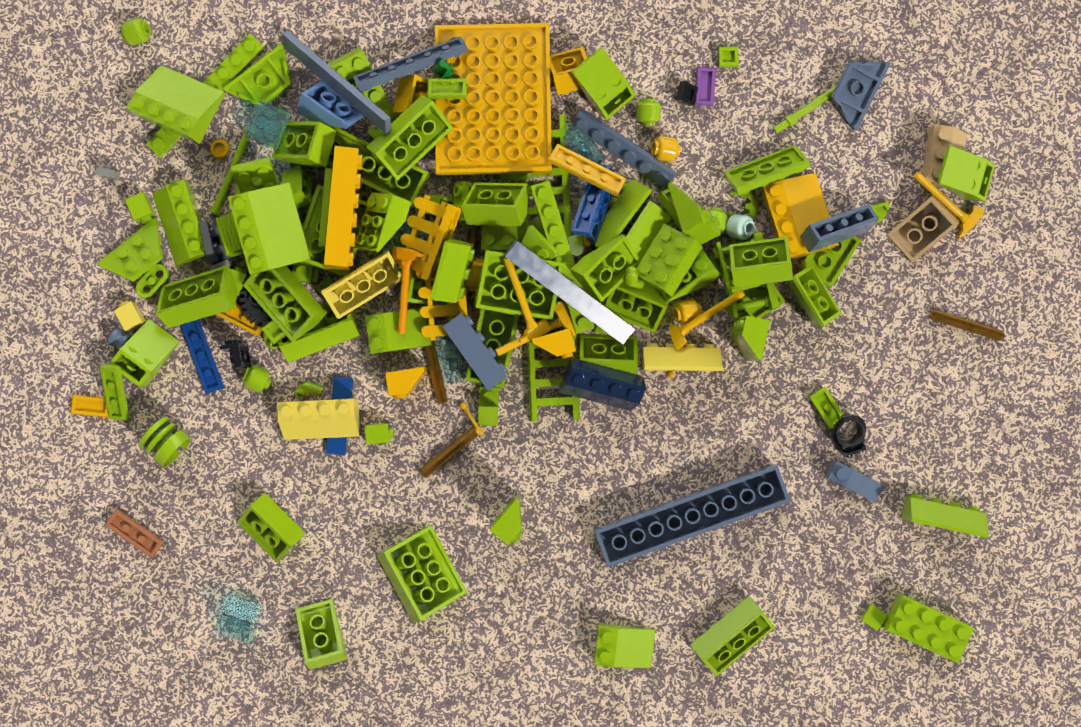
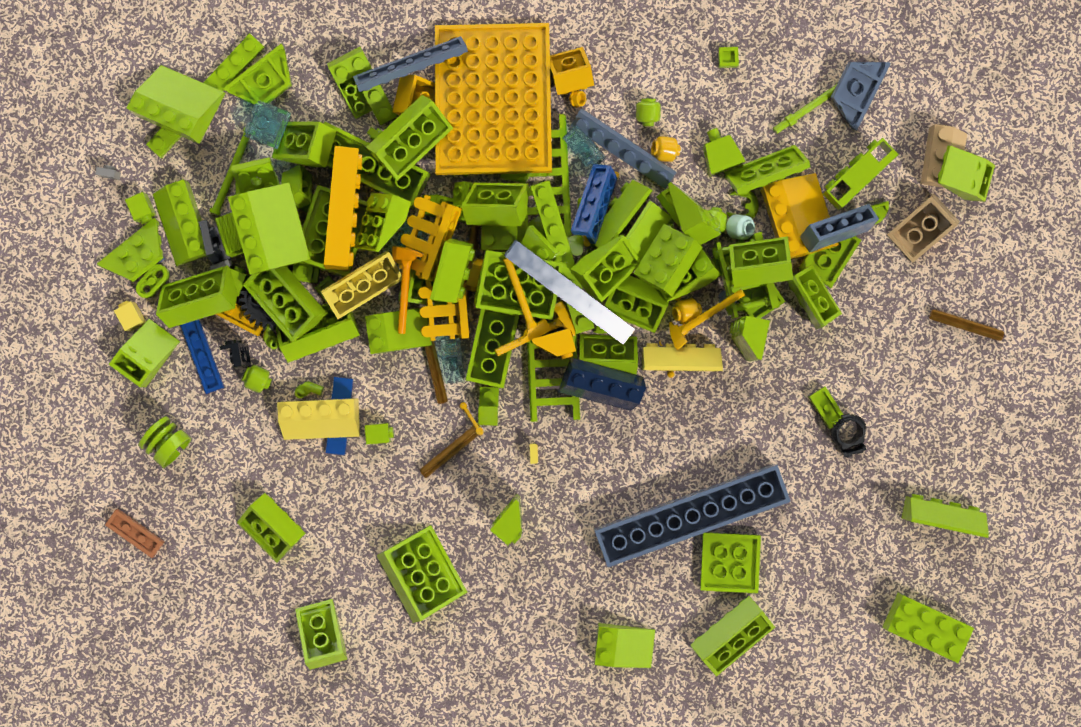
(89, 406): yellow tile -> none
(114, 392): lime tile -> none
(118, 338): sand blue wheel -> none
(135, 31): lime head -> none
(220, 149): yellow tile -> none
(238, 618): clear light blue slope -> none
(273, 332): lime tile -> none
(325, 208): lime tile -> none
(326, 106): medium blue slope -> none
(337, 82): sand blue tile -> none
(404, 381): yellow slope -> none
(443, 69): green plate -> none
(447, 88): lime plate -> none
(475, 352): sand blue brick -> none
(533, 453): none -> light yellow tile
(577, 98): none -> yellow plate
(587, 170): yellow tile -> none
(603, 83): lime slope -> none
(631, 278): lime arm -> none
(686, 93): black tile -> none
(706, 86): medium lavender tile -> none
(721, 153): none -> lime torso
(730, 562): none -> lime plate
(853, 481): sand blue slope -> none
(860, 173): none -> lime piece
(874, 617): lime tile -> none
(967, 220): yellow piece -> none

